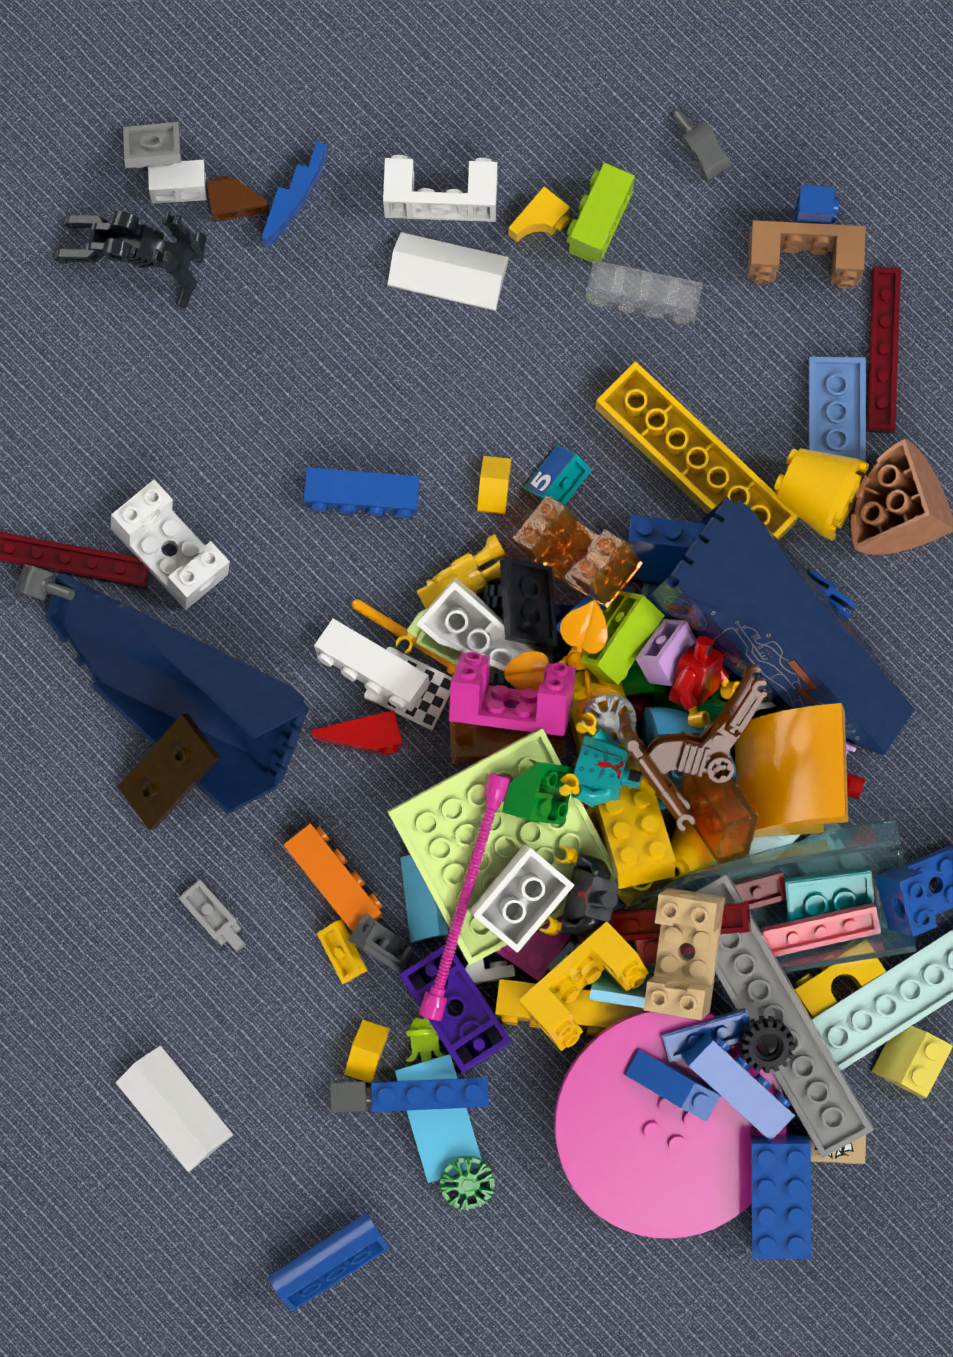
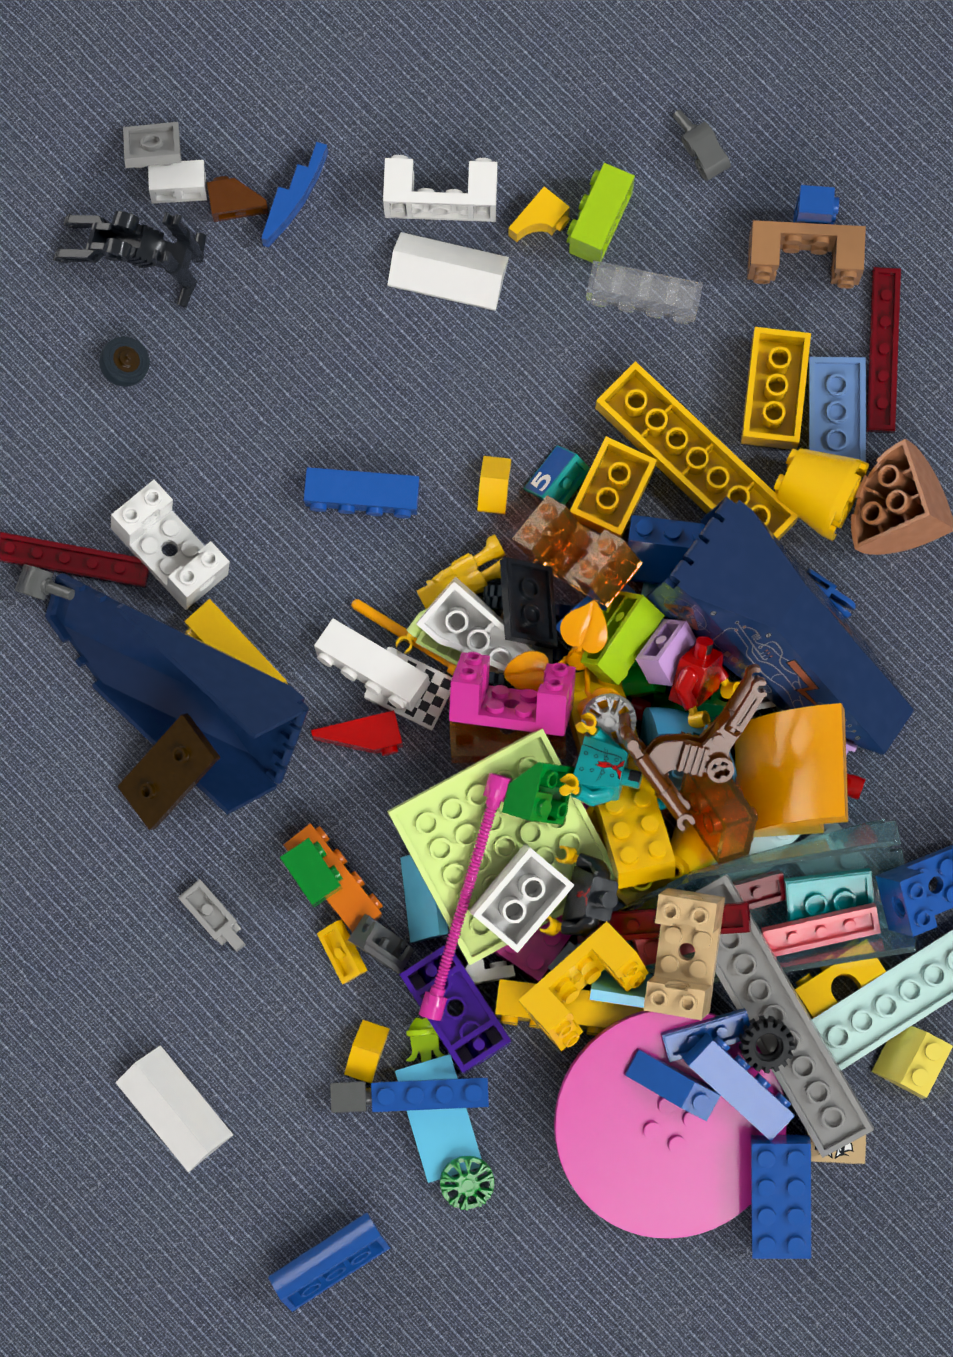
(124, 361): none -> black wheel
(215, 629): none -> yellow brick
(311, 872): none -> green brick
(613, 488): none -> yellow brick
(775, 388): none -> yellow brick

